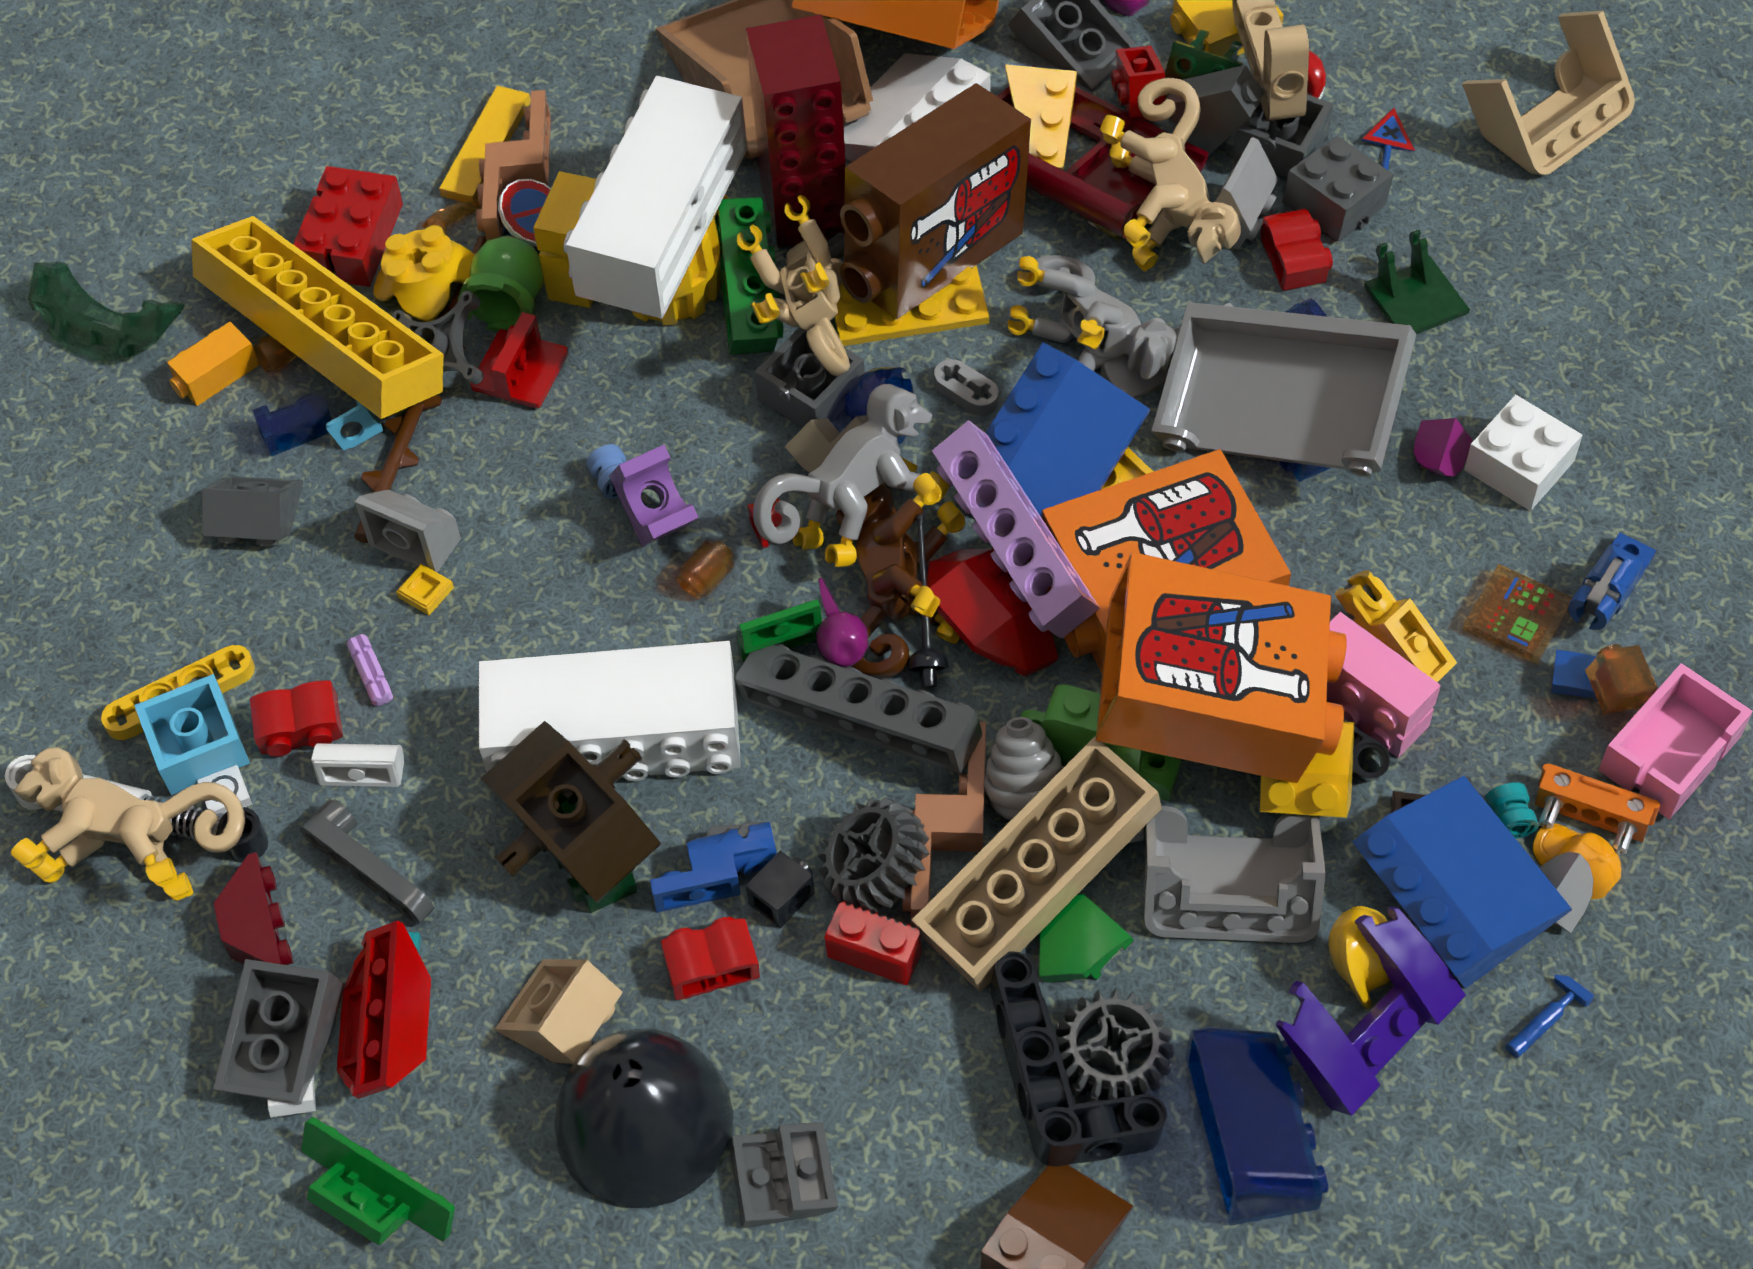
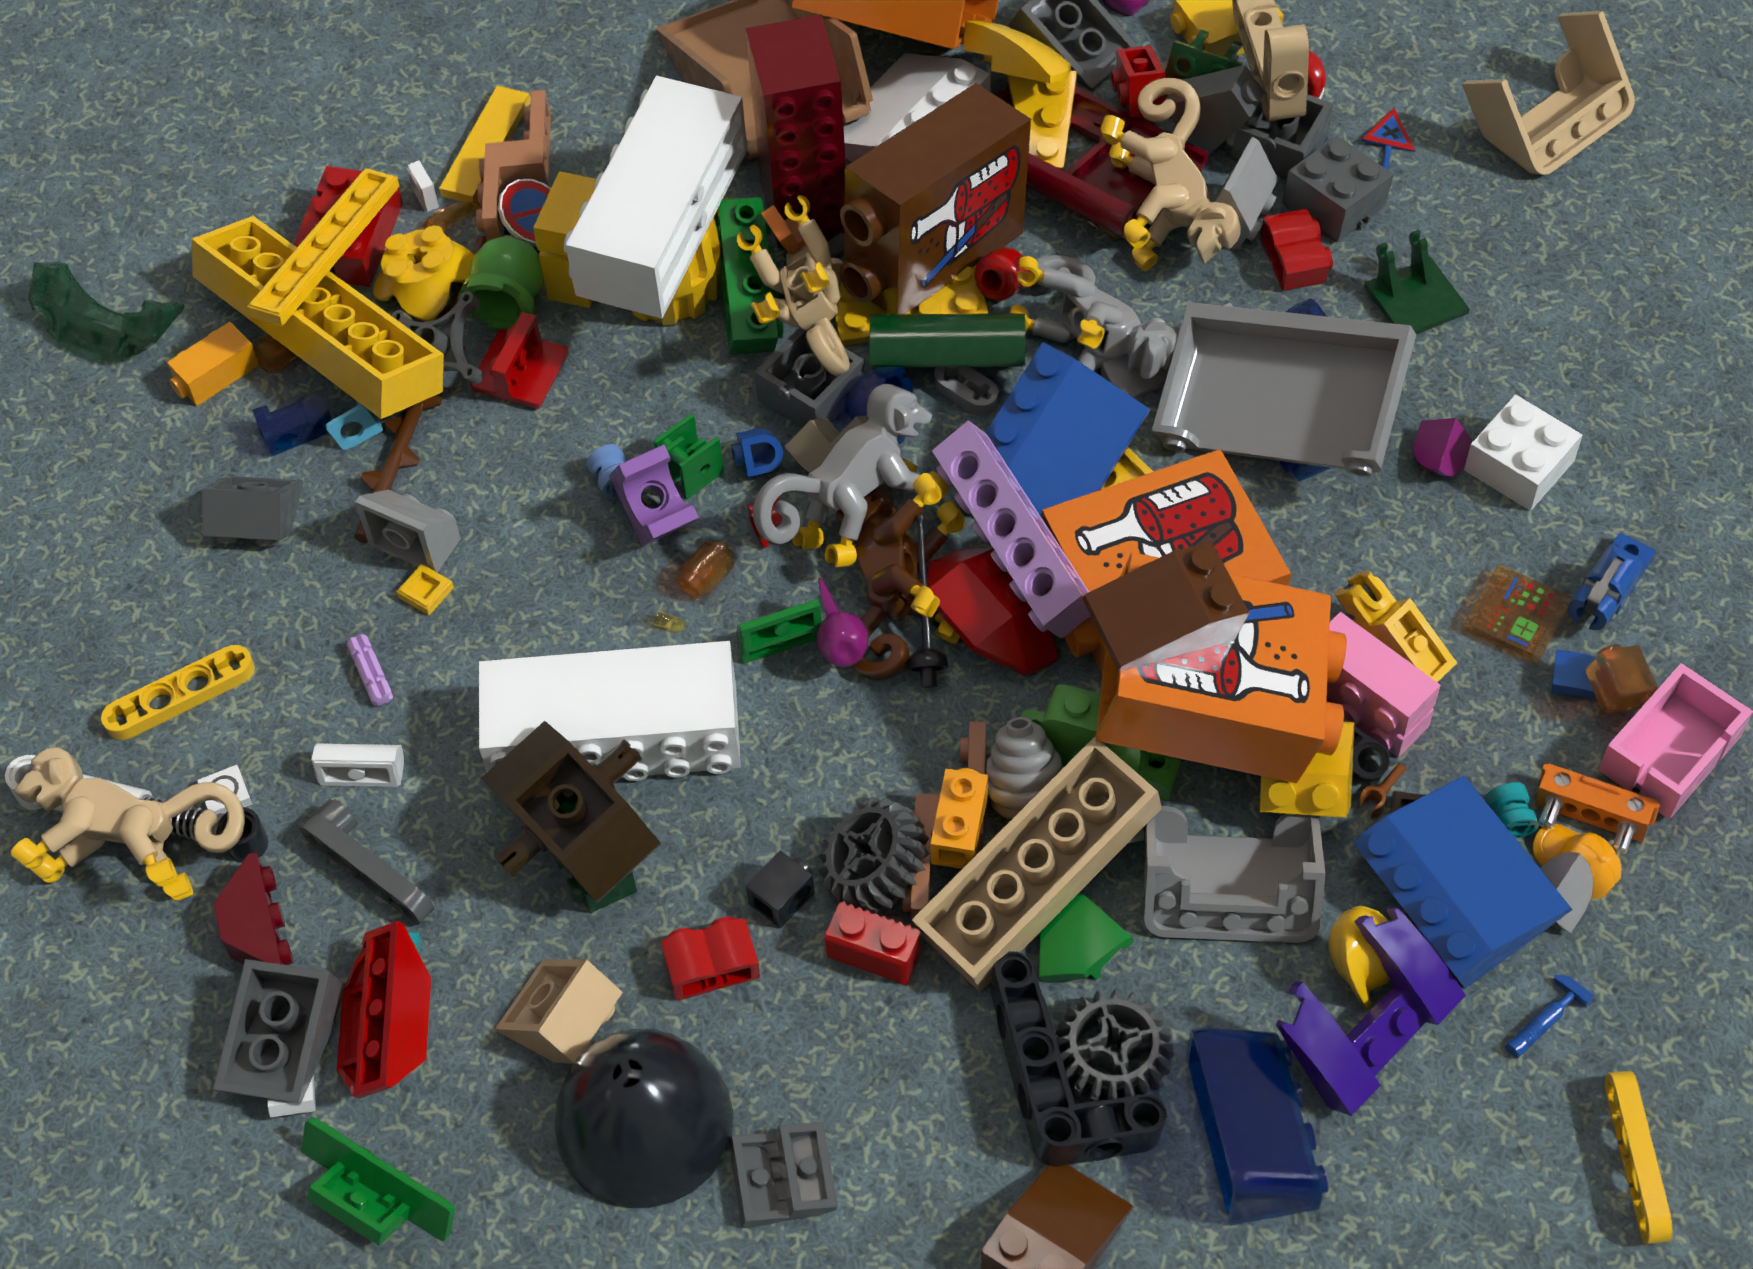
(191, 733): medium azure brick -> none
(295, 717): red brick -> none
(322, 247): none -> yellow tile
(422, 186): none -> white tile
(669, 622): none -> clear yellow piece
(690, 456): none -> green piece
(716, 865): blue plate -> none
(757, 452): none -> blue plate
(785, 230): none -> orange slope
(860, 706): dark grey brick -> none
(947, 340): none -> dark green brick
(959, 818): none -> light orange brick
(997, 274): none -> red head
(1014, 52): none -> yellow brick
(1168, 608): none -> reddish brown slope
(1379, 792): none -> dark orange hand
(1638, 1157): none -> yellow beam

